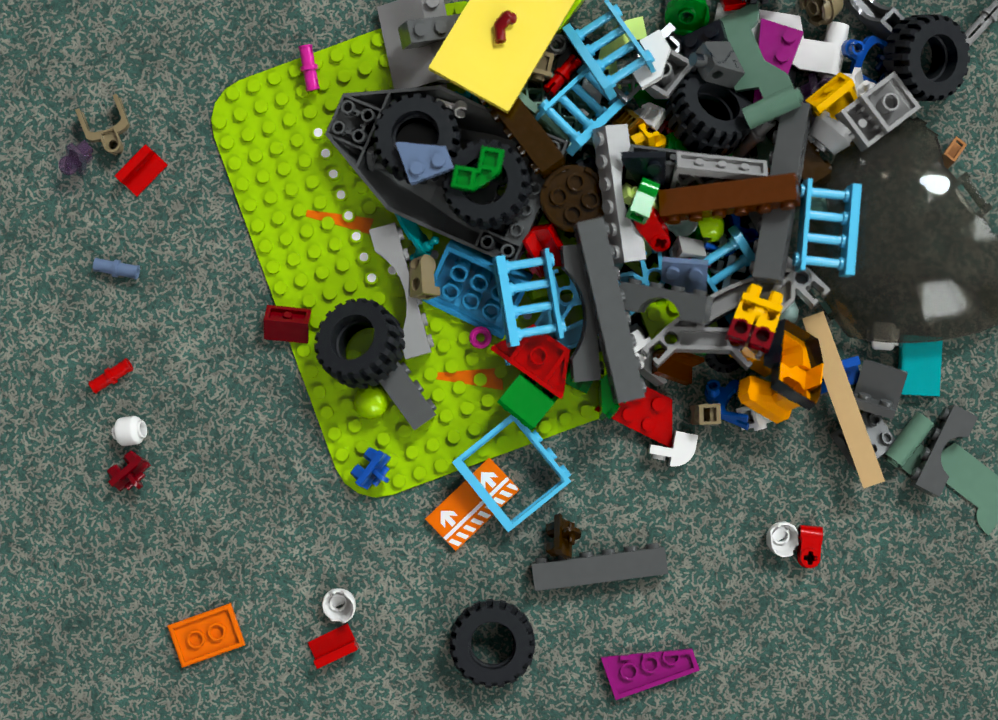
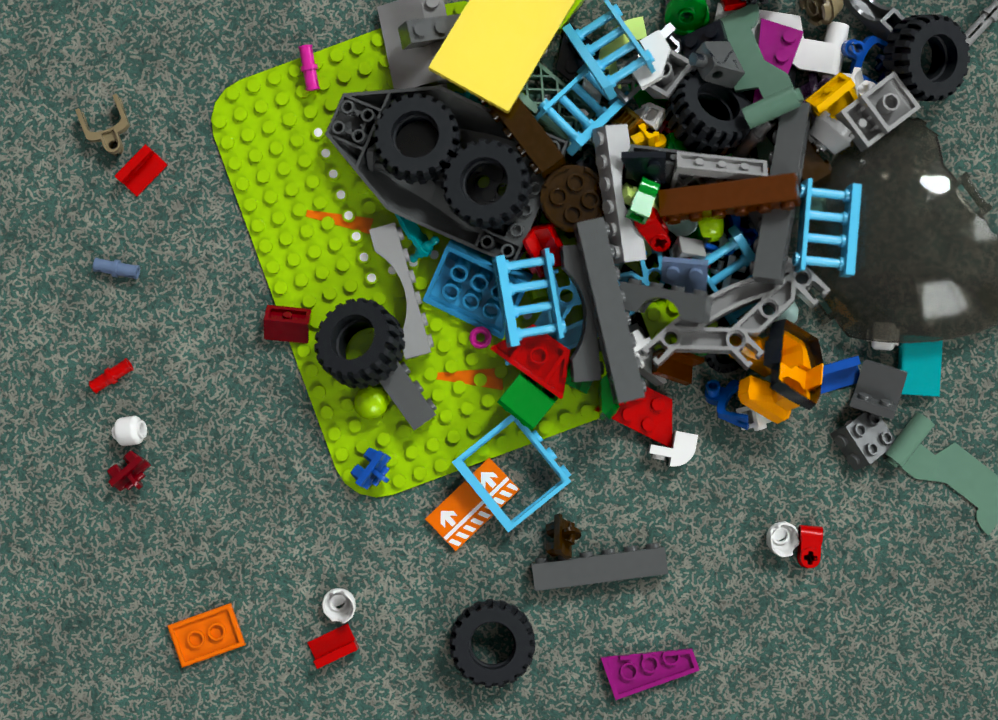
(76, 158): clear purple hips -> none
(422, 278): dark tan leg -> none
(424, 161): sand blue wing -> none
(455, 106): white hand -> none
(488, 168): green tile -> none
(501, 23): dark red arm -> none
(543, 69): dark tan bracket -> none
(562, 44): dark grey plate -> none
(562, 75): red pin -> none
(705, 414): dark tan leg -> none
(759, 311): hips -> none
(845, 403): tan tile -> none
(930, 474): dark grey arch -> none
(952, 152): medium nougat piece -> none

